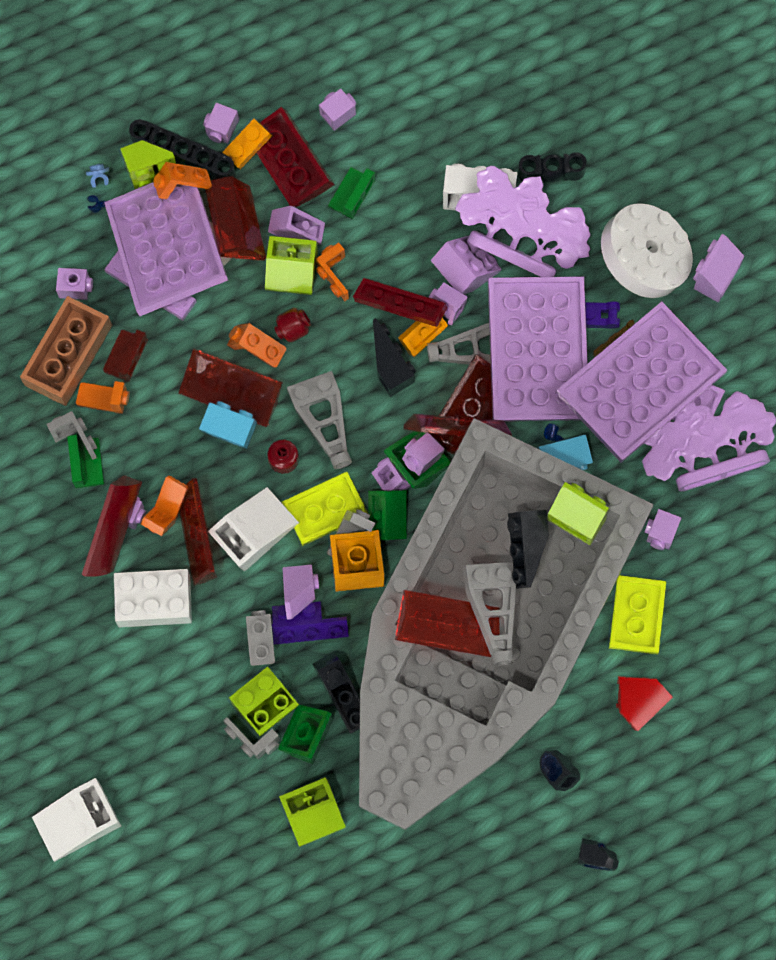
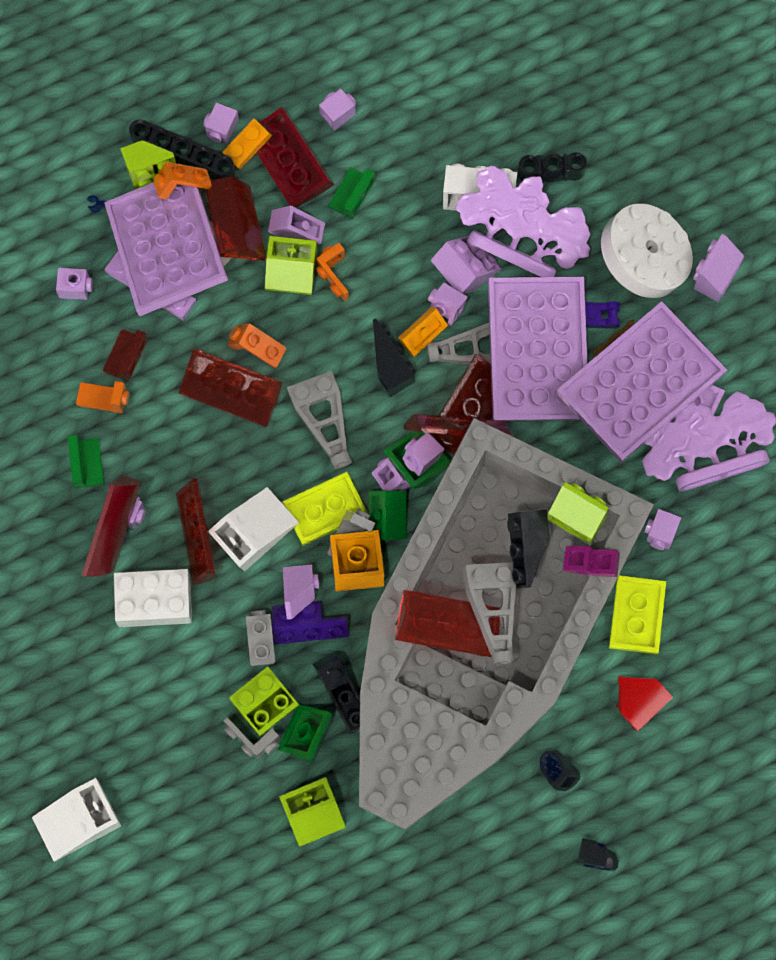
(66, 351): nougat brick -> none
(67, 425): light grey bracket -> none
(98, 171): medium blue plate -> none
(167, 506): orange bracket -> none
(228, 425): medium azure brick -> none
(283, 464): dark red head -> none
(292, 324): dark red head -> none
(400, 302): dark red plate -> none
(551, 432): clear blue hand -> none
(571, 450): medium azure brick -> none
(591, 562): none -> magenta slope

